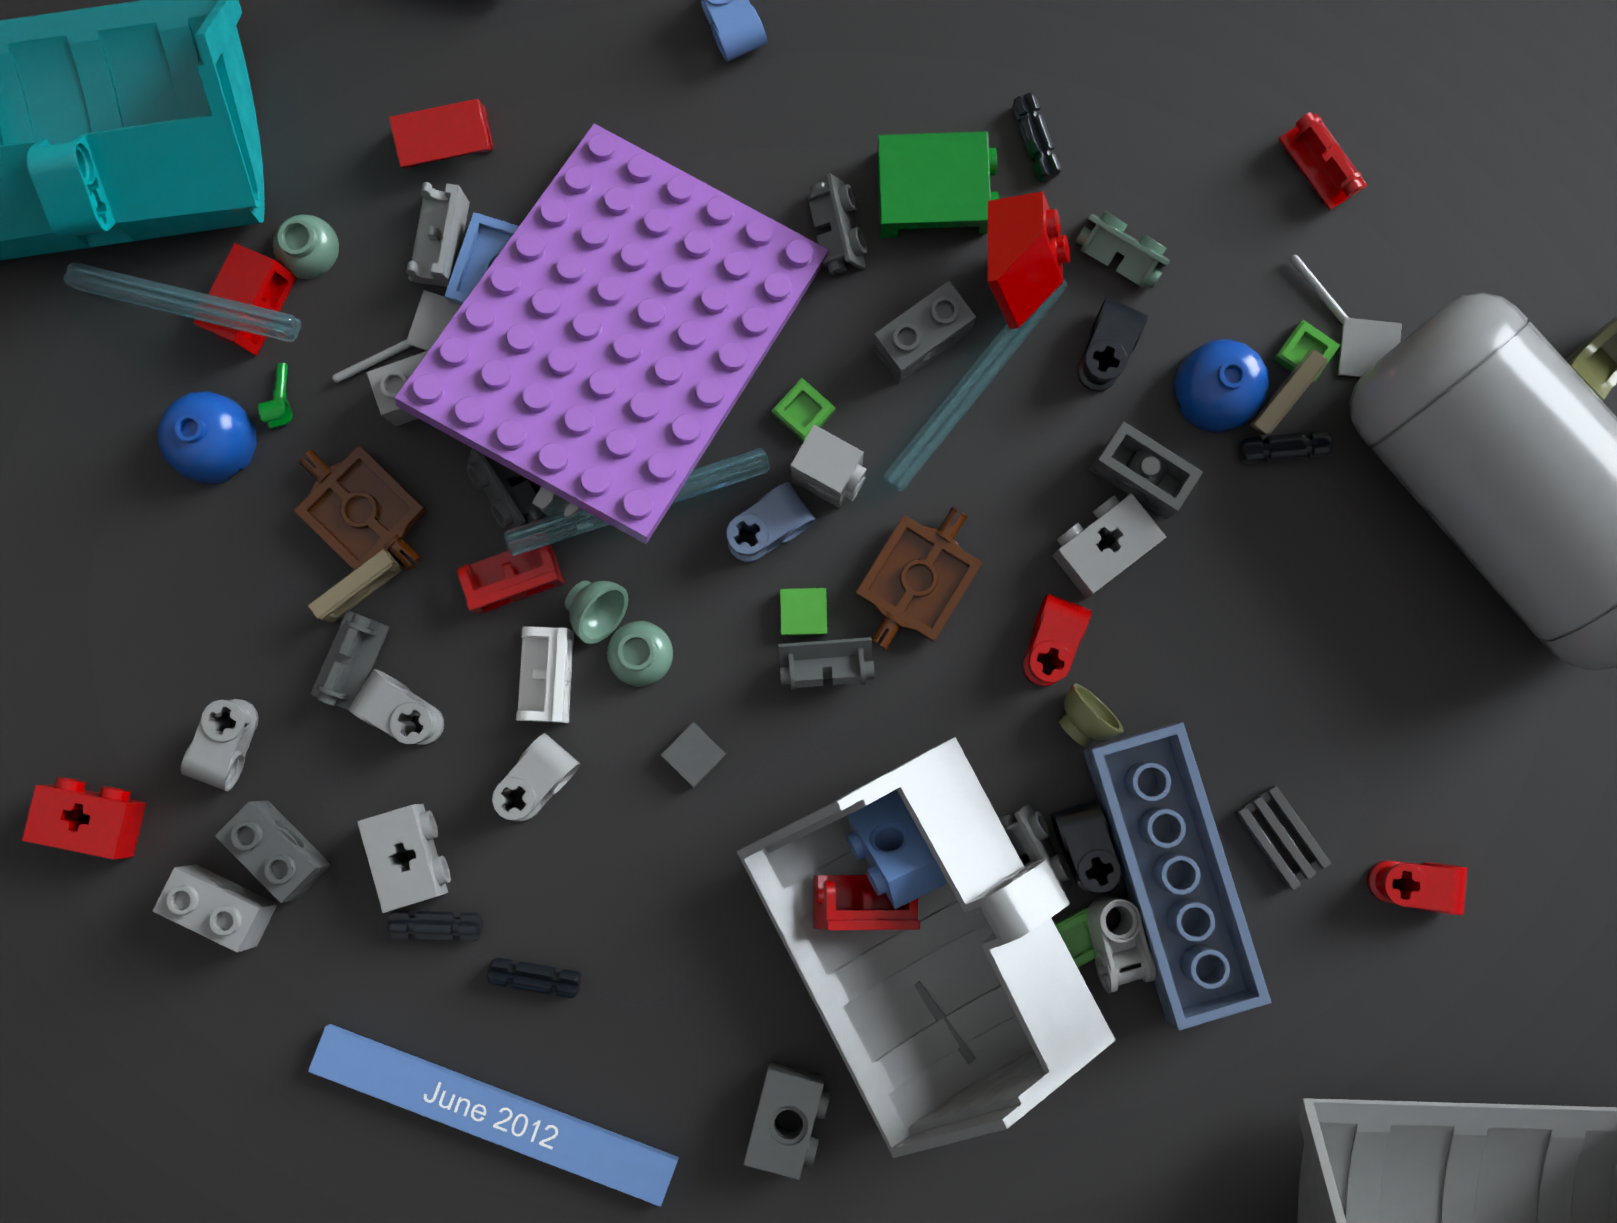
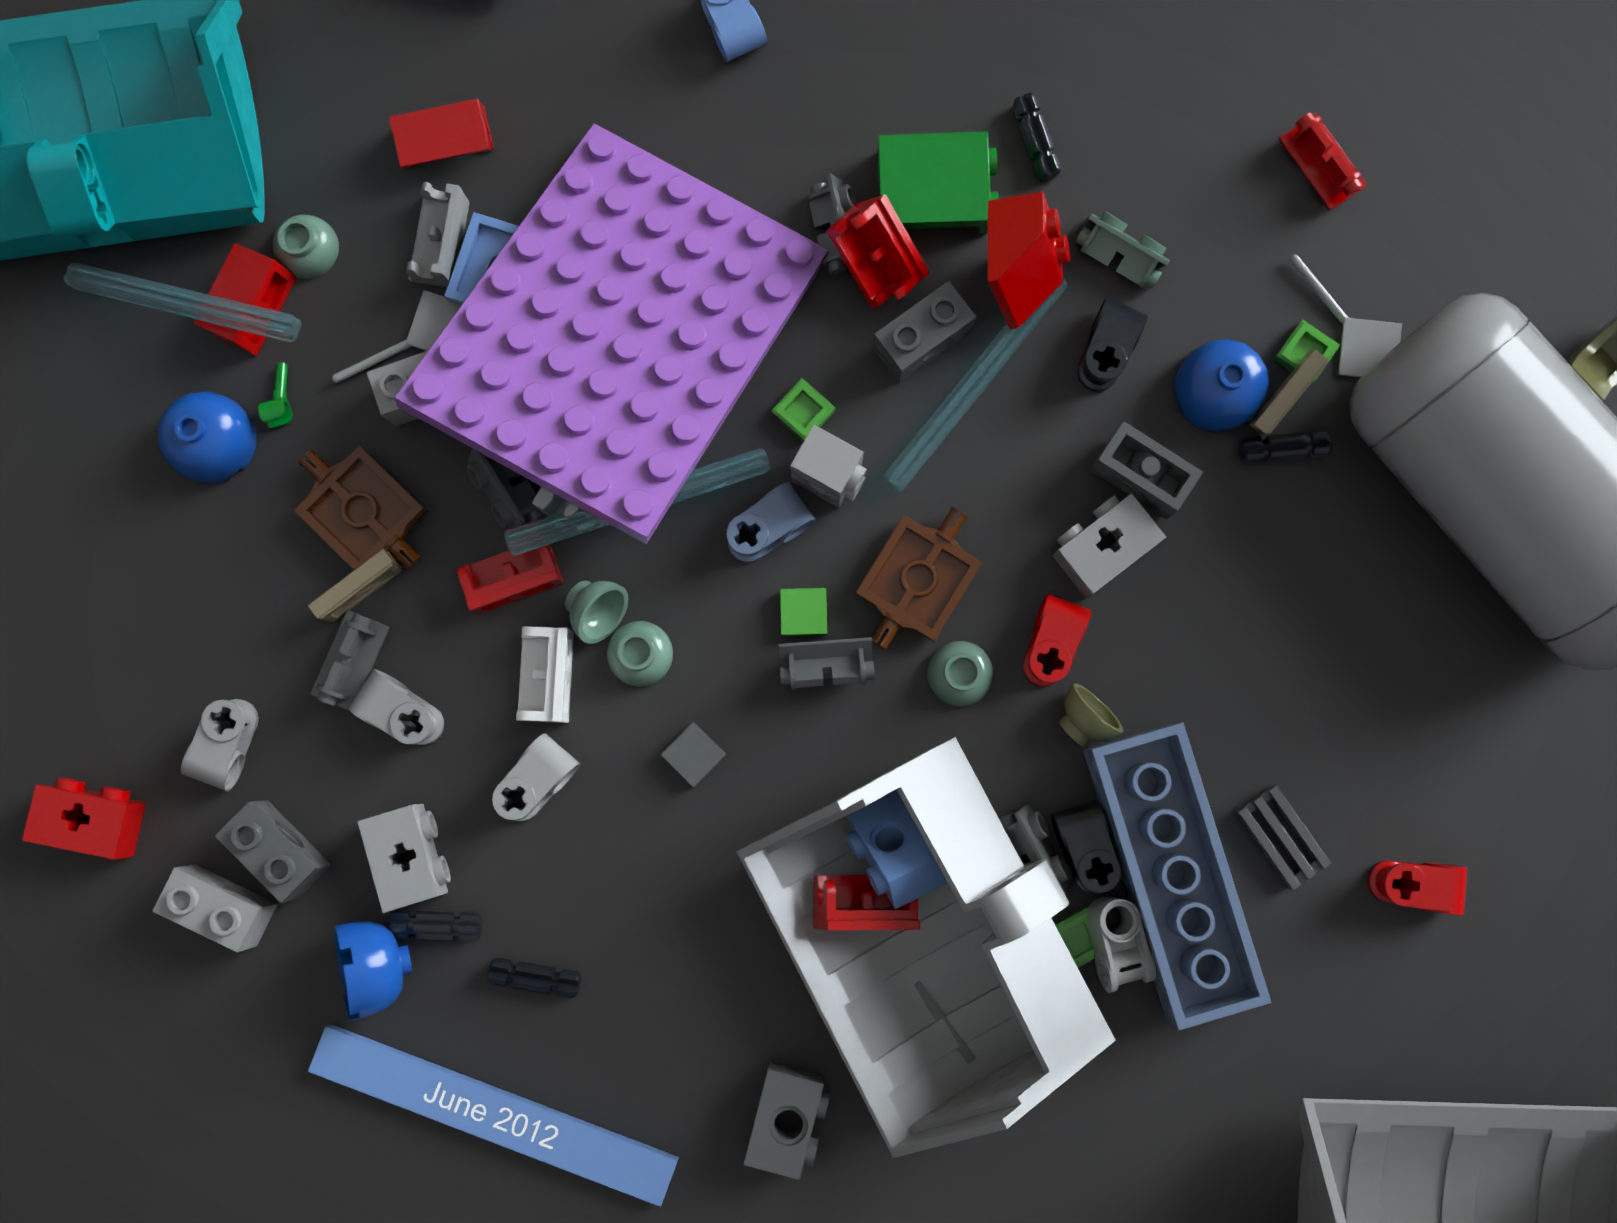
(369, 967): none -> blue cylinder
(877, 250): none -> red hinge
(960, 673): none -> sand green piece

